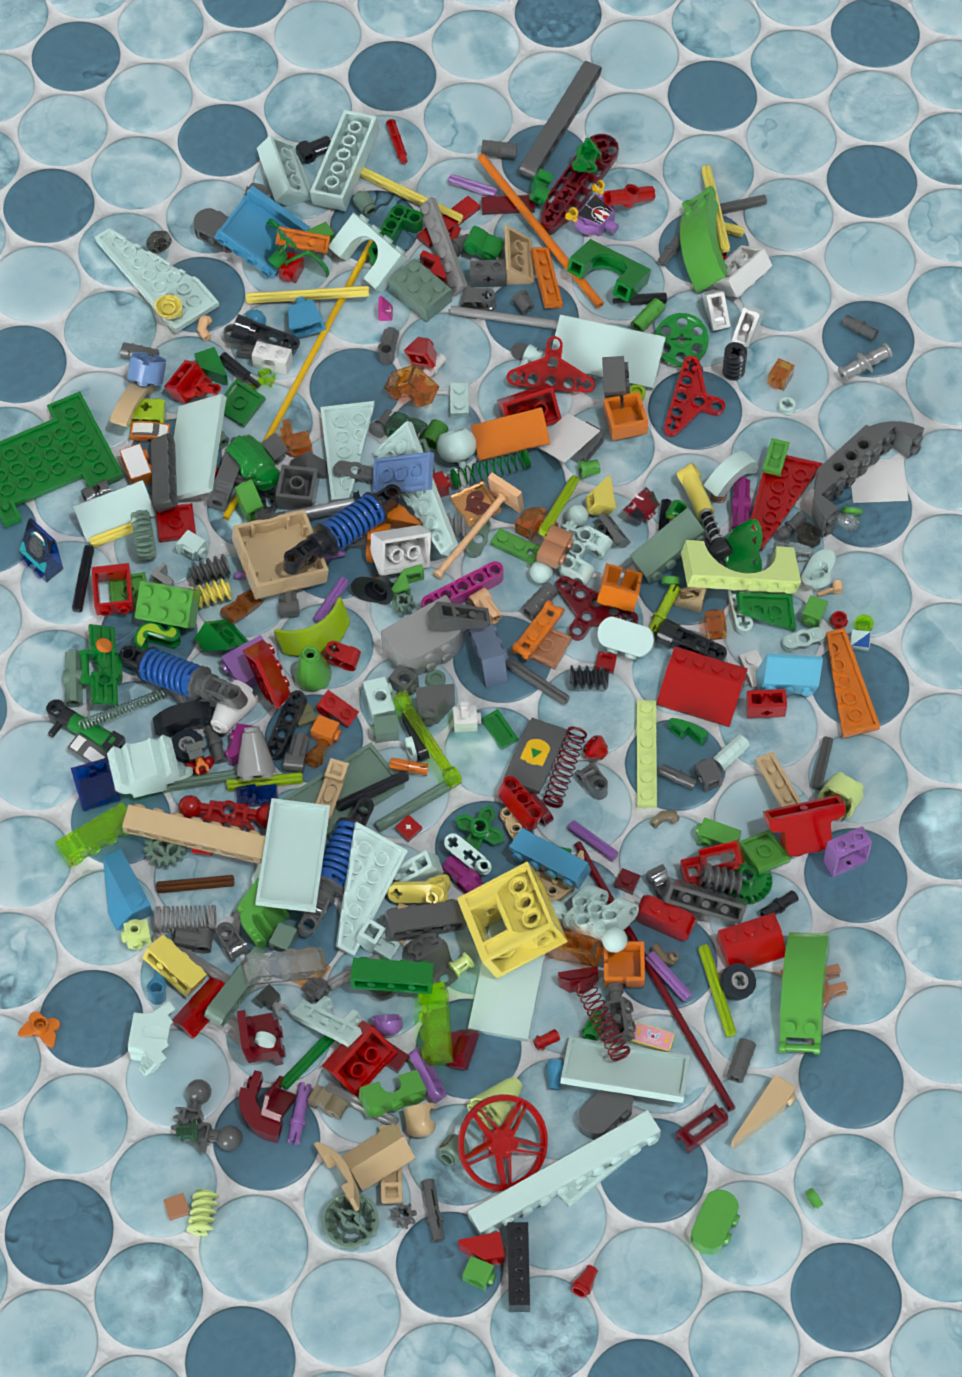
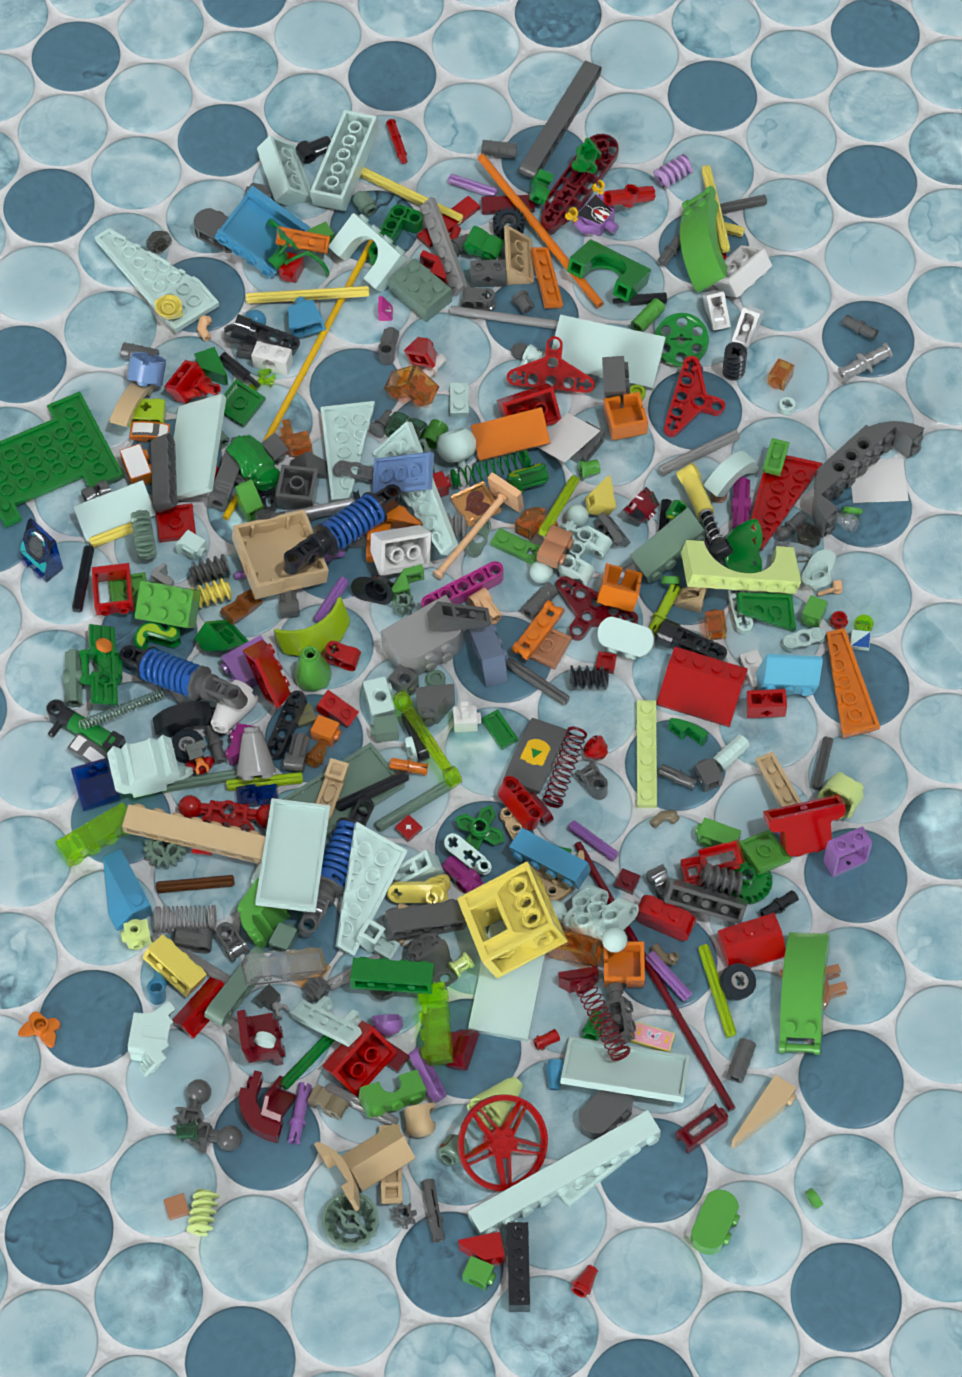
(507, 215): none -> black bush
(528, 477): none -> green animal
(673, 170): none -> lavender piece
(698, 452): none -> light grey axle

